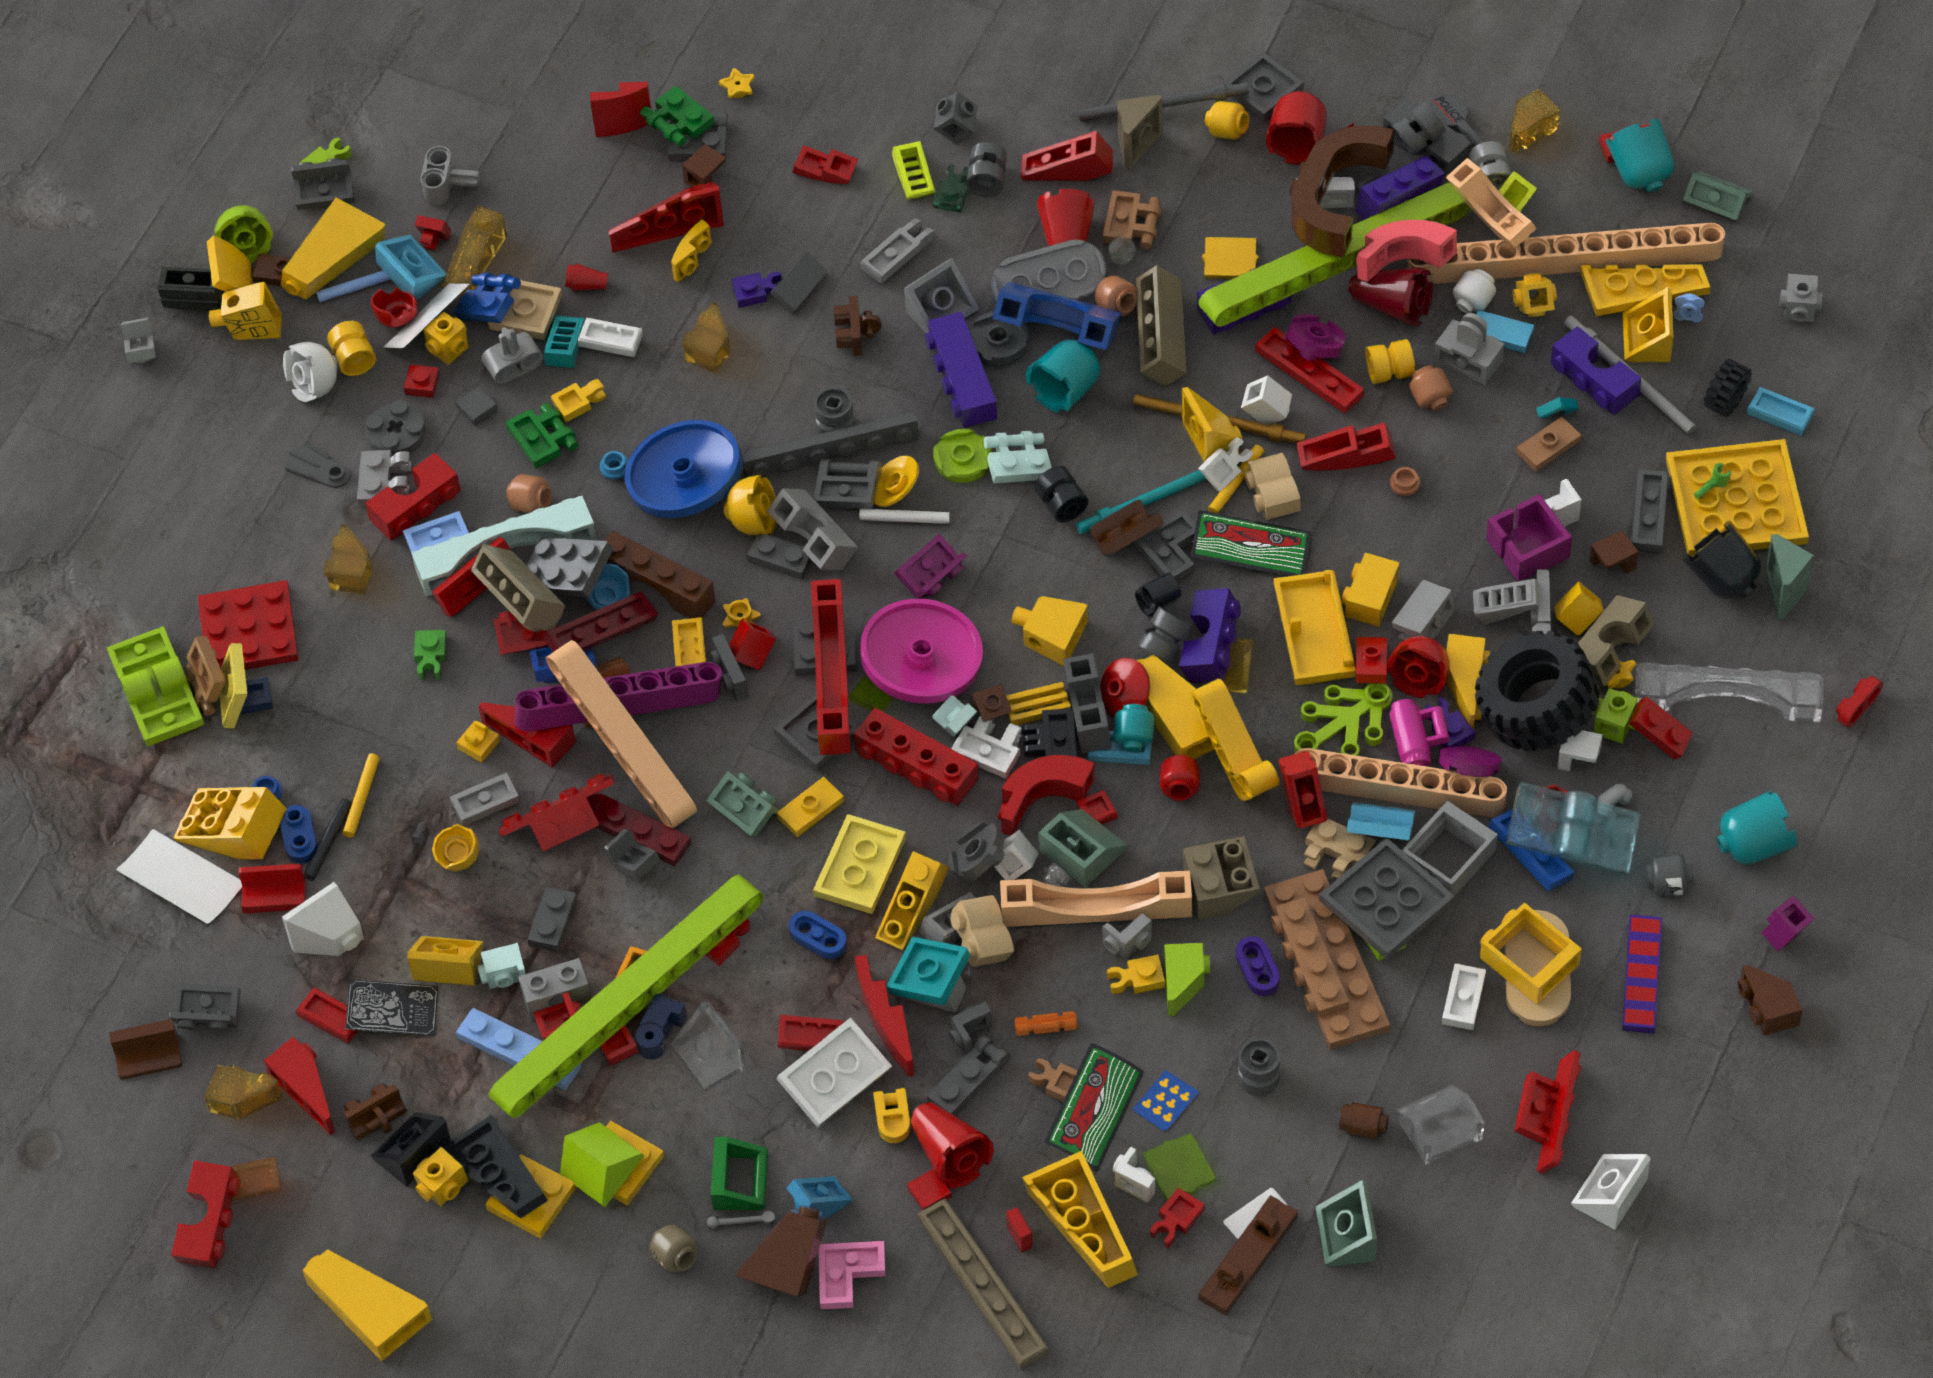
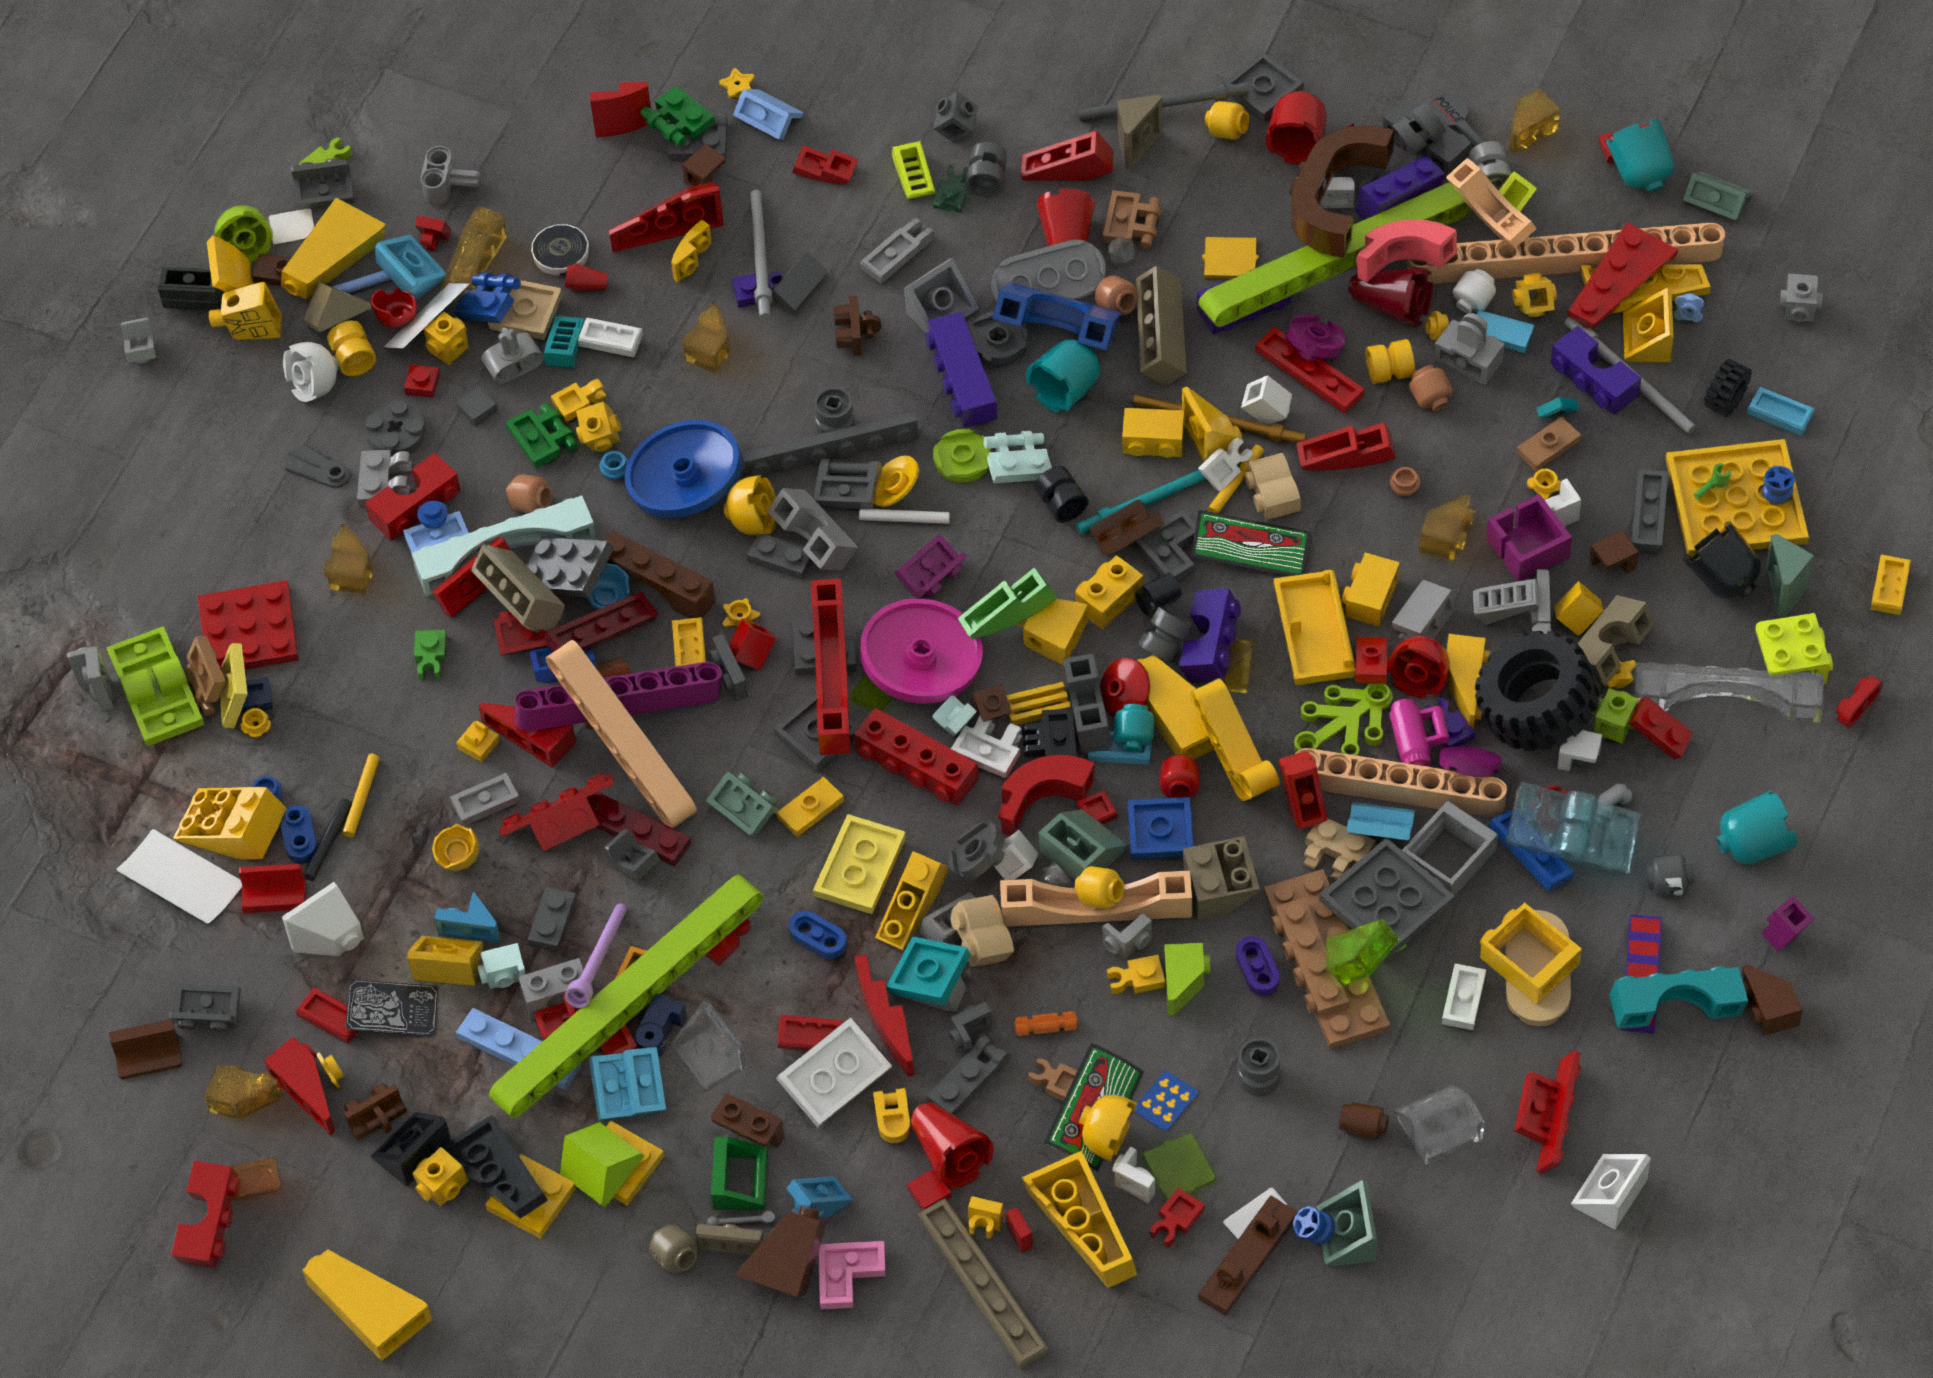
(92, 674): none -> light grey bracket
(252, 717): none -> yellow plate
(291, 225): none -> white sticker
(332, 306): none -> dark tan slope
(332, 1068): none -> yellow plate
(432, 514): none -> blue plate
(474, 924): none -> dark azure slope
(559, 247): none -> black tile
(580, 990): none -> lavender piece
(598, 427): none -> yellow brick
(627, 1084): none -> medium azure slope
(728, 1238): none -> dark tan plate
(748, 1121): none -> reddish brown bracket
(762, 293): none -> light grey bar
(765, 112): none -> light blue panel
(985, 1214): none -> yellow tile
(1008, 605): none -> bright green slope
(1099, 887): none -> yellow head
(1106, 1124): none -> yellow cylinder
(1109, 591): none -> yellow brick
(1153, 432): none -> yellow brick
(1159, 827): none -> blue plate
(1306, 1227): none -> blue wheel
(1359, 951): none -> clear neon green slope
(1436, 324): none -> yellow plate
(1445, 526): none -> clear yellow slope
(1544, 476): none -> yellow plate
(1620, 273): none -> red wing
(1715, 991): none -> teal arch
(1783, 479): none -> blue wheel
(1794, 646): none -> neon yellow bracket
(1890, 584): none -> yellow plate

